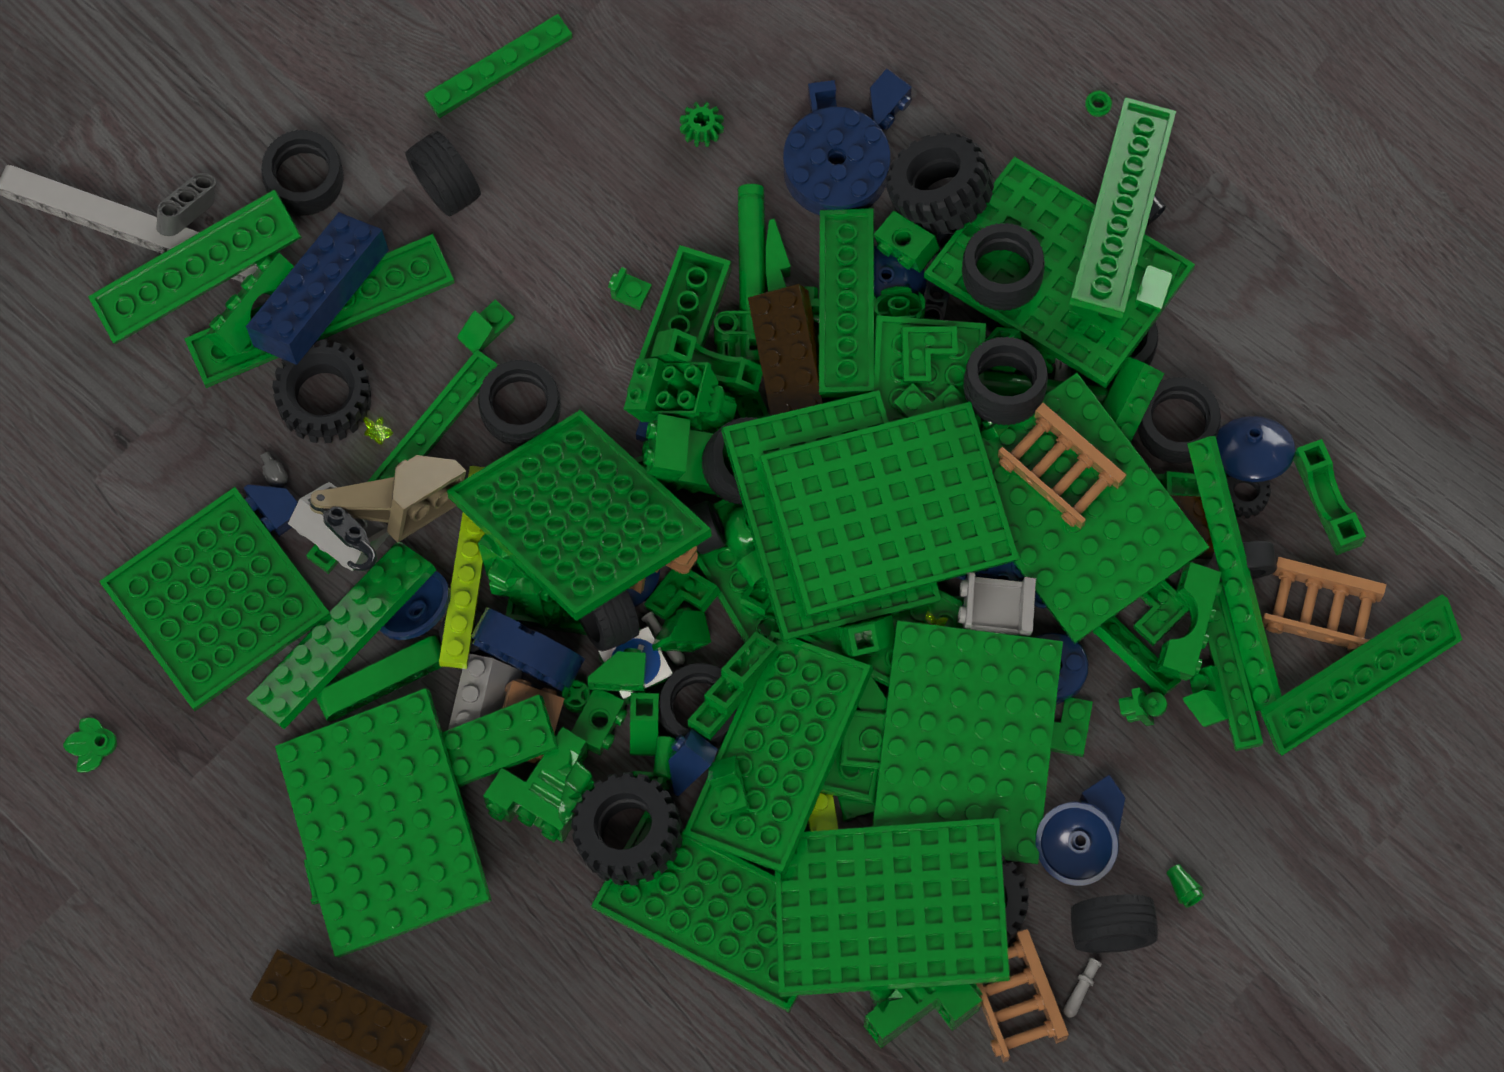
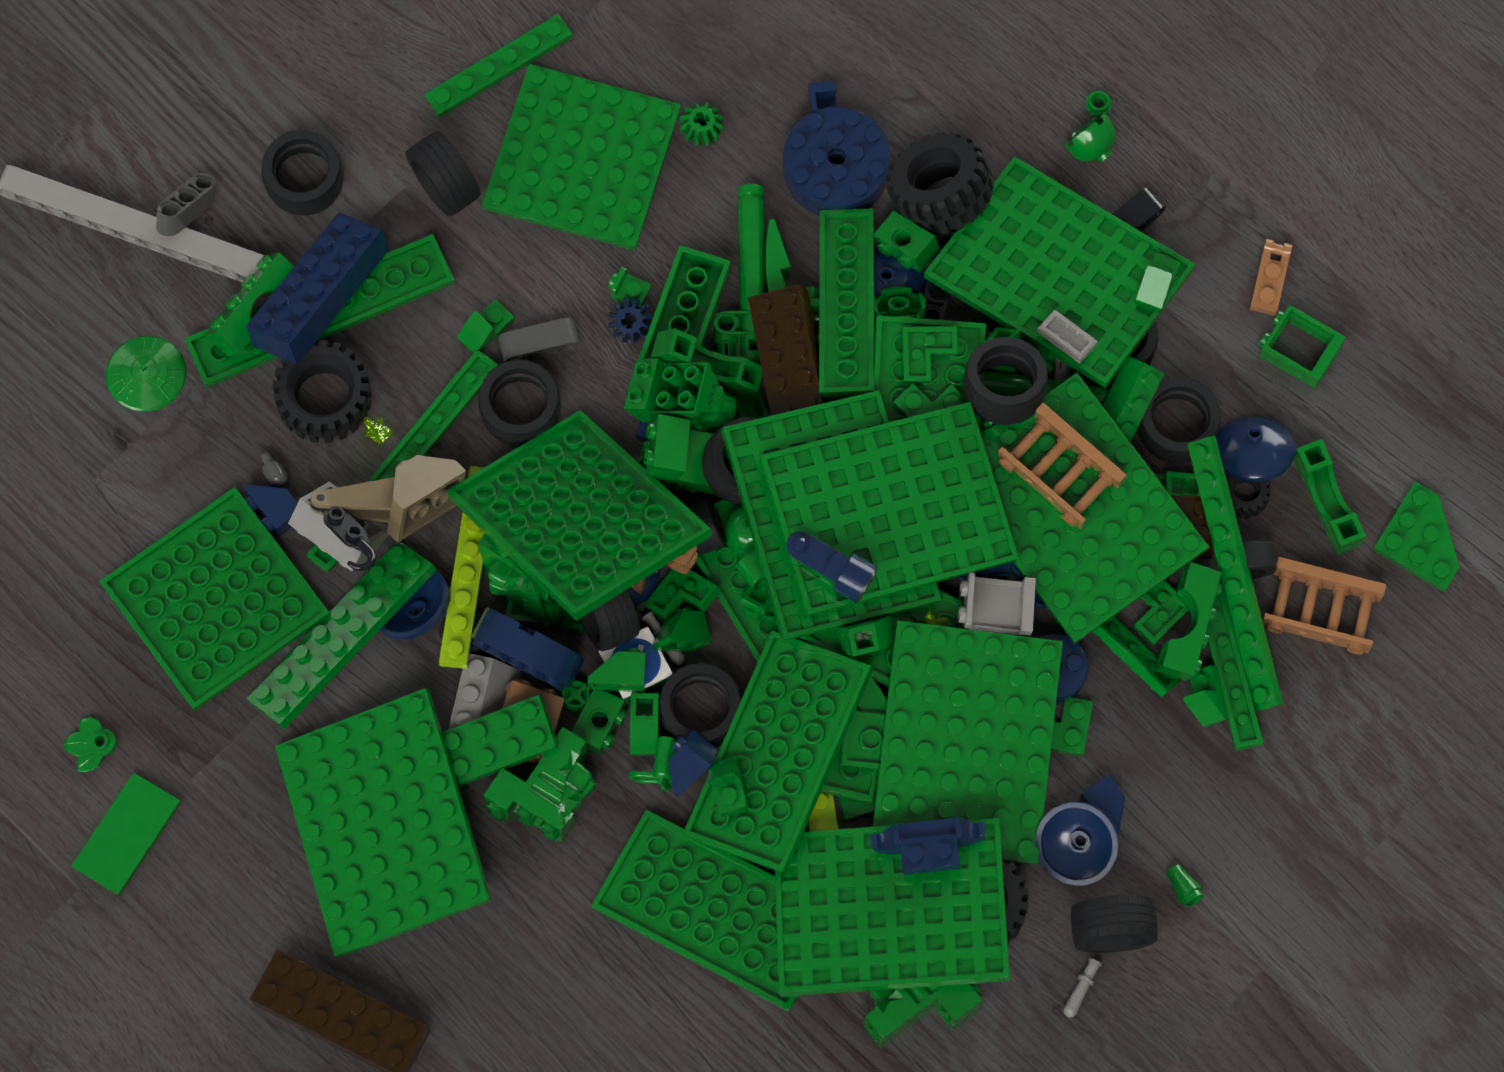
(126, 834): none -> green tile
(146, 373): none -> green hat
(194, 267): green plate -> none
(314, 900): green piece -> none
(380, 679): green beam -> none
(539, 340): none -> dark grey beam
(581, 157): none -> green plate
(605, 802): black tyre -> none
(623, 314): none -> dark blue gear
(733, 686): green slope -> none
(850, 575): none -> dark blue piece
(888, 97): dark blue slope -> none
(928, 844): none -> dark blue plate
(1008, 238): black tyre -> none
(1043, 1000): medium nougat fence -> none
(1067, 336): none -> light grey plate
(1092, 140): none -> green cylinder
(1123, 208): green plate -> none
(1142, 706): green hips -> none
(1270, 278): none -> medium nougat plate
(1310, 326): none -> green window
(1361, 675): green plate -> none
(1420, 539): none -> green plate

